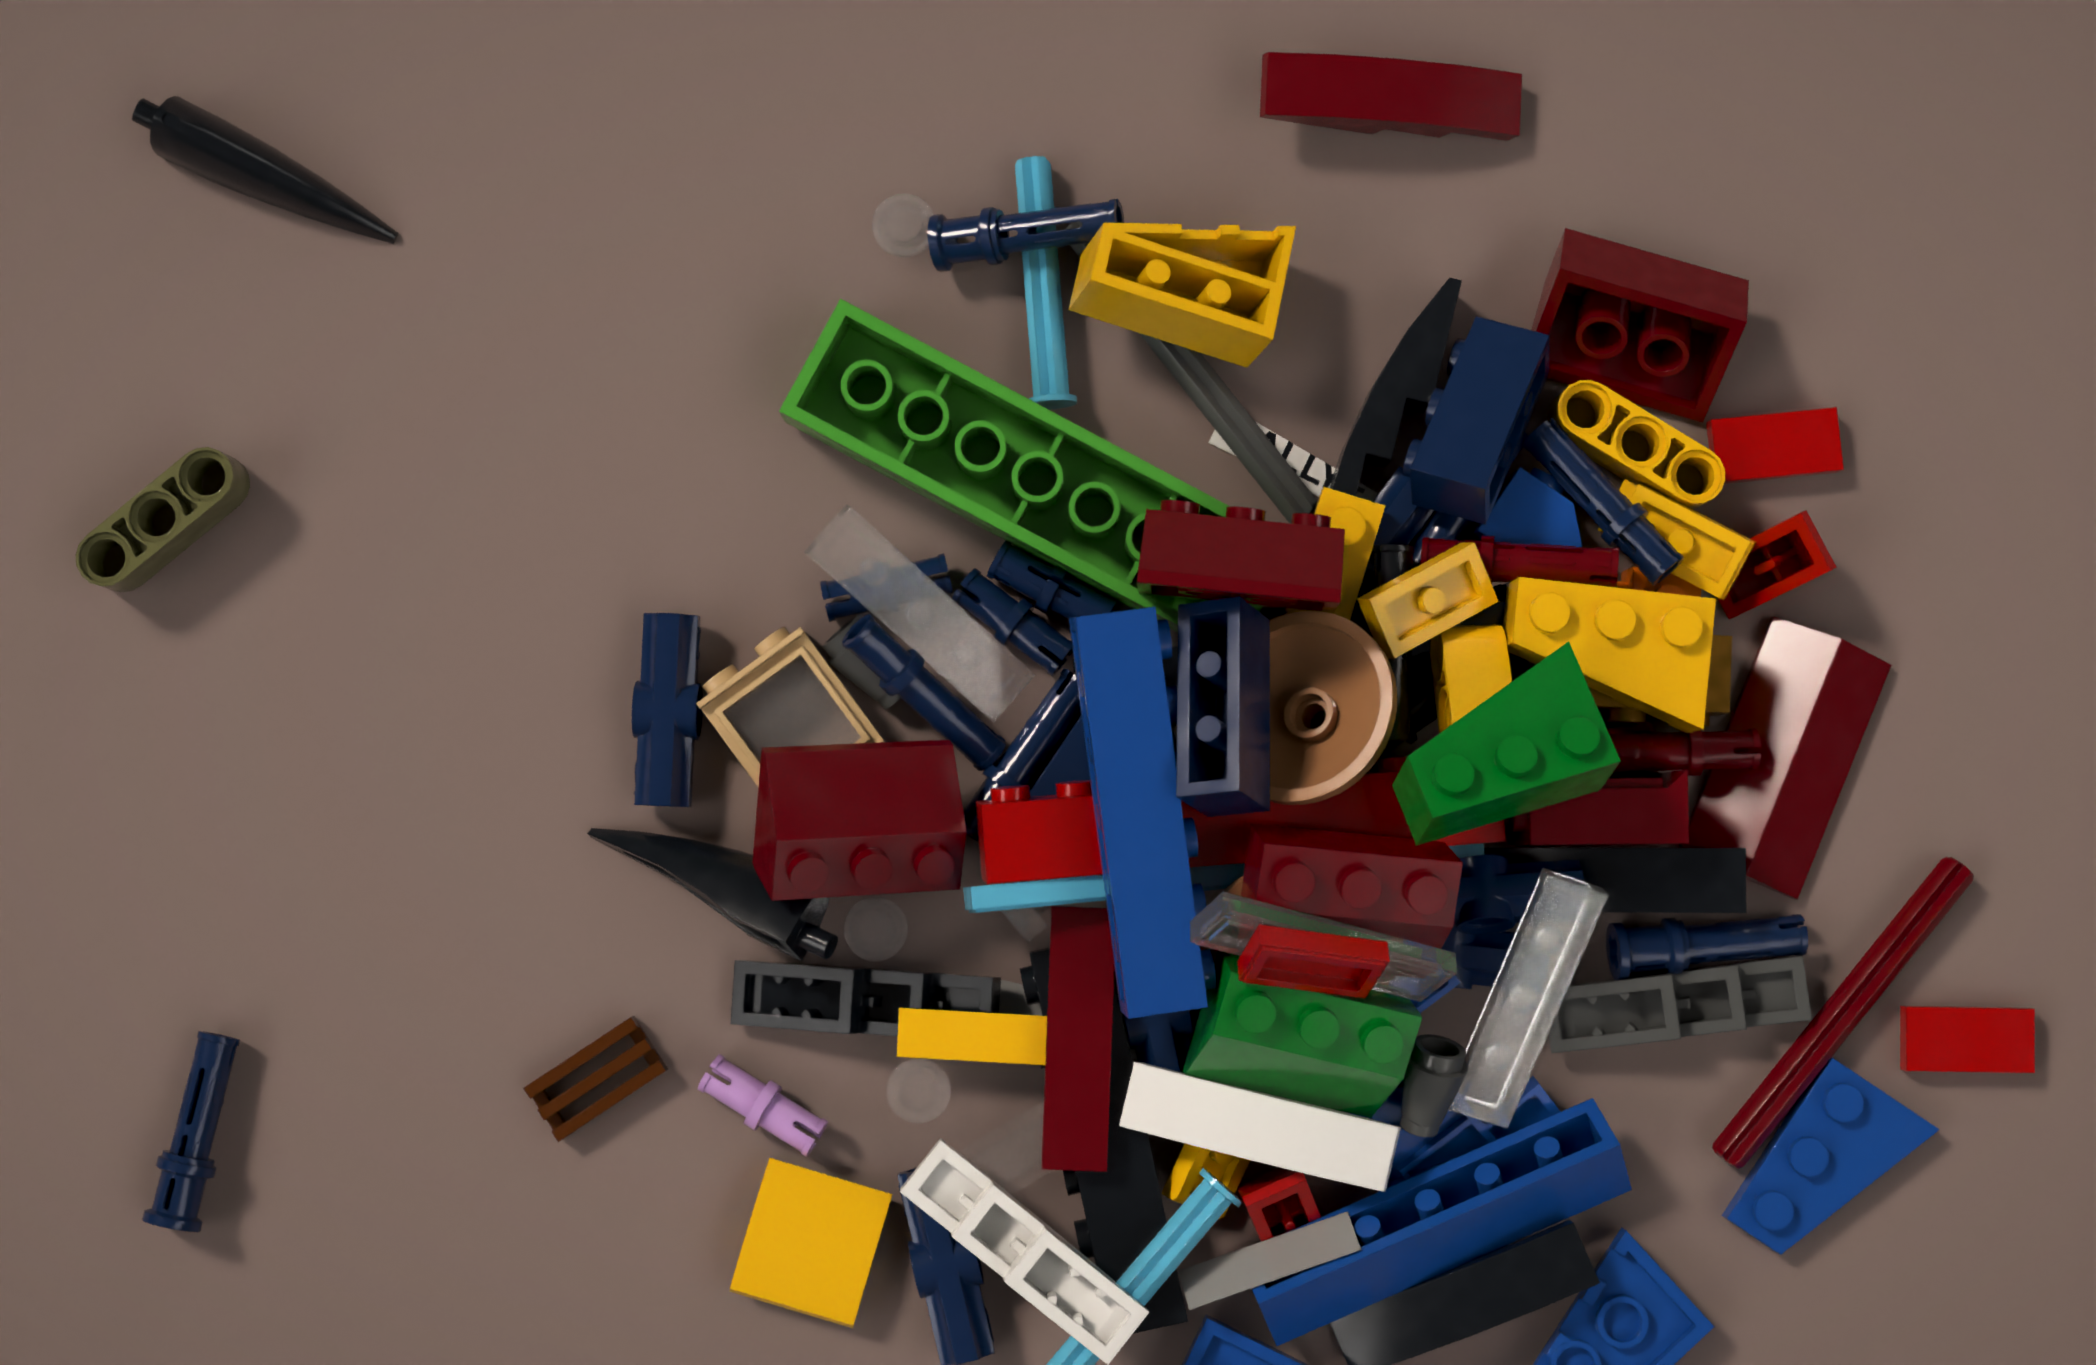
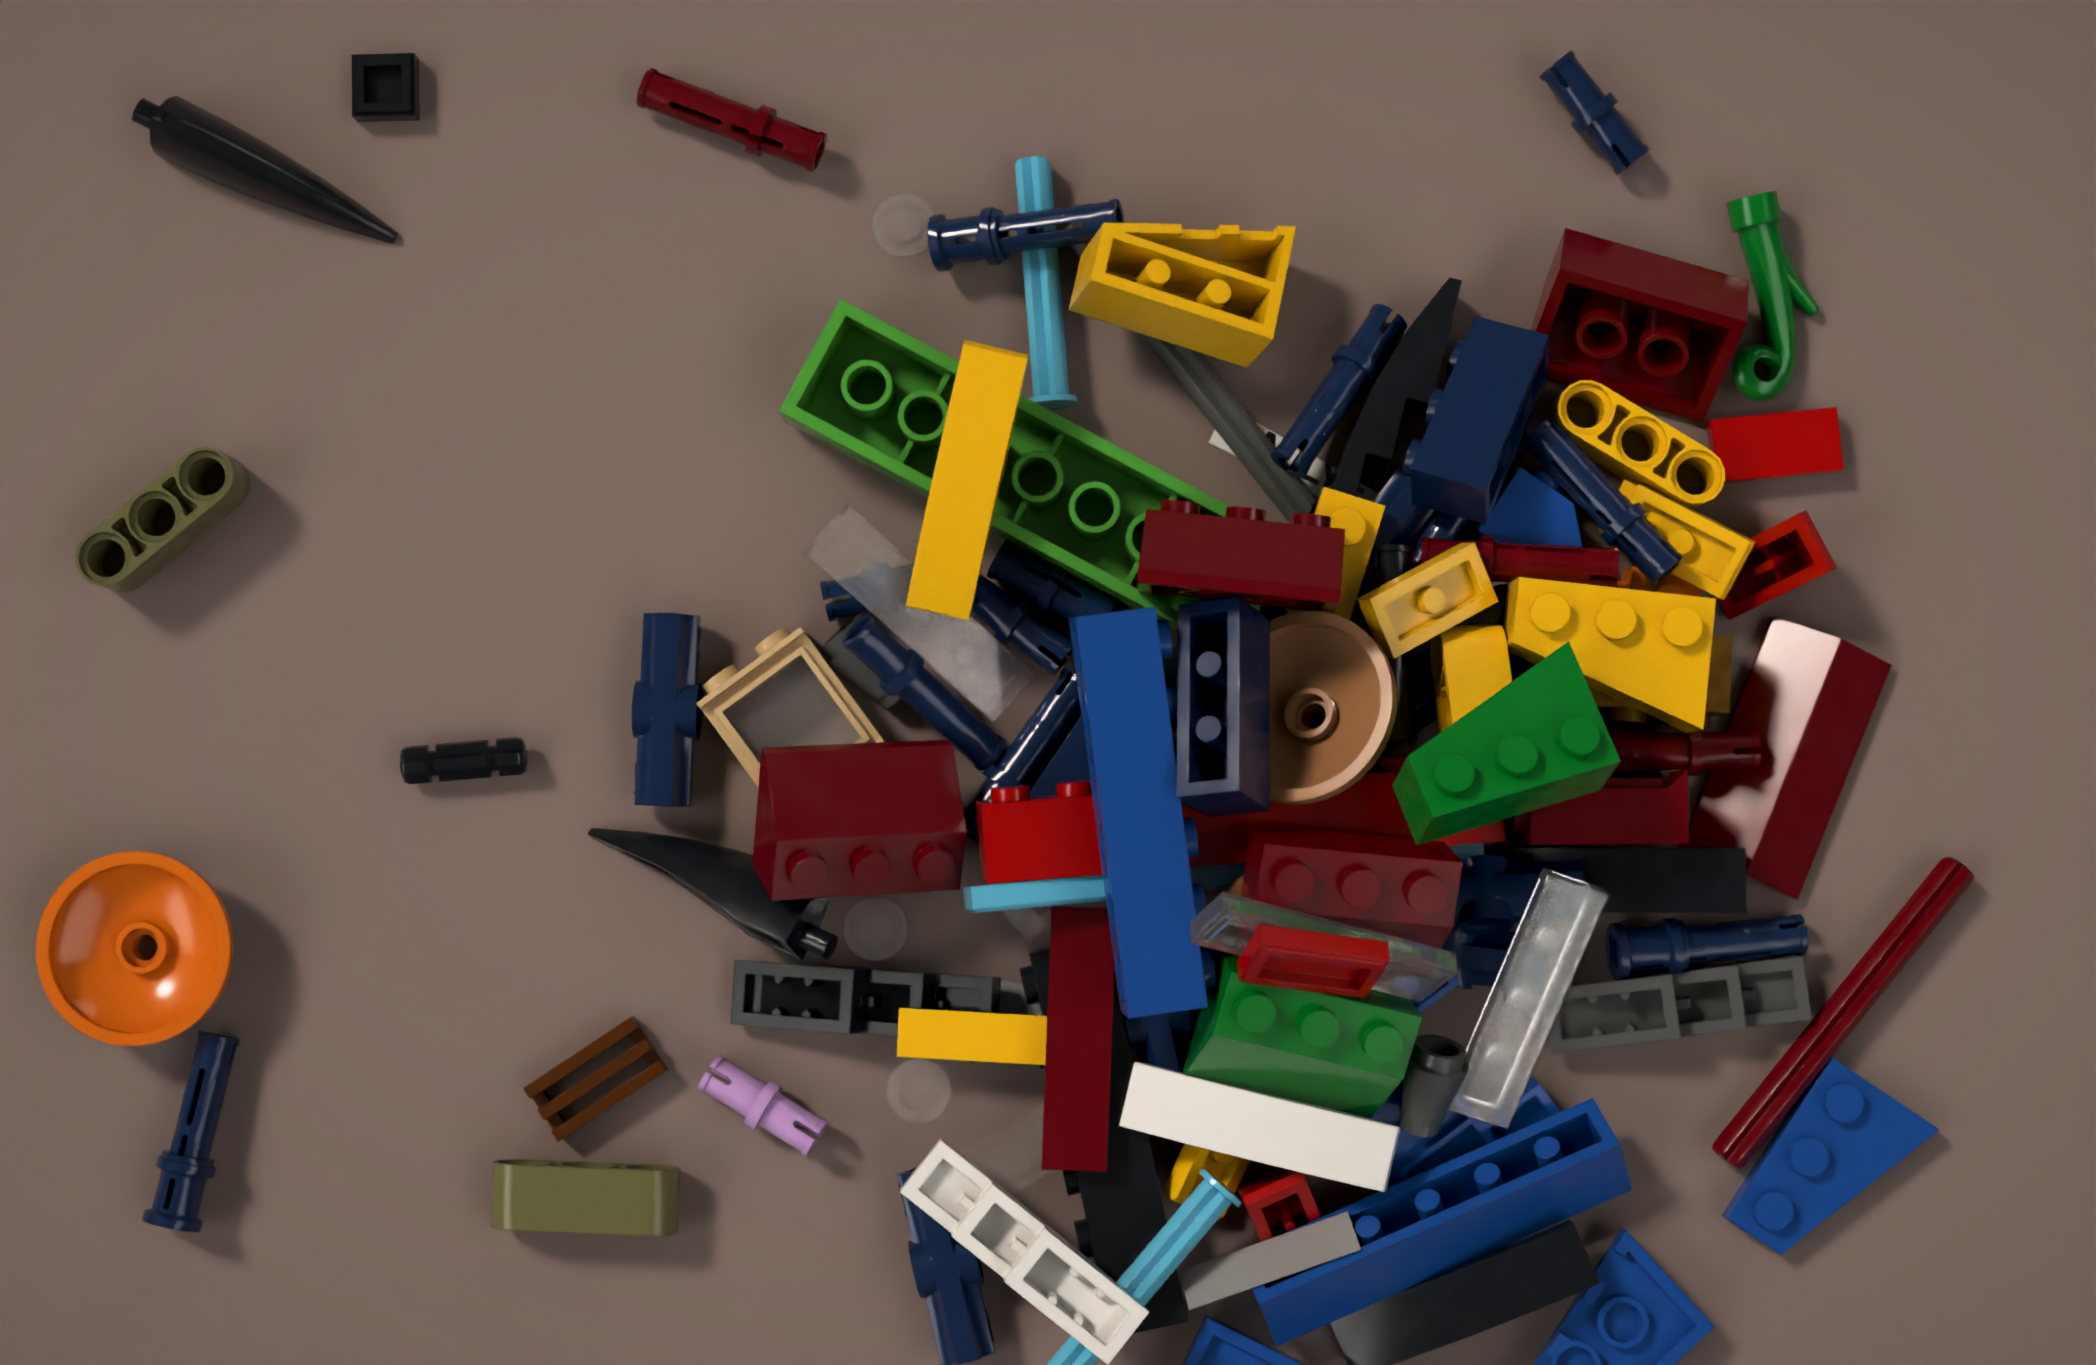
(93, 954): none -> orange dish
(385, 87): none -> black tile
(463, 760): none -> black axle
(585, 1197): none -> olive beam
(749, 126): none -> dark red pin
(810, 1242): yellow slope -> none
(967, 479): none -> yellow slope
(1353, 369): none -> dark blue pin
(1390, 95): dark red slope -> none
(1594, 112): none -> dark blue pin
(1775, 287): none -> green plant
(1967, 1039): red tile -> none

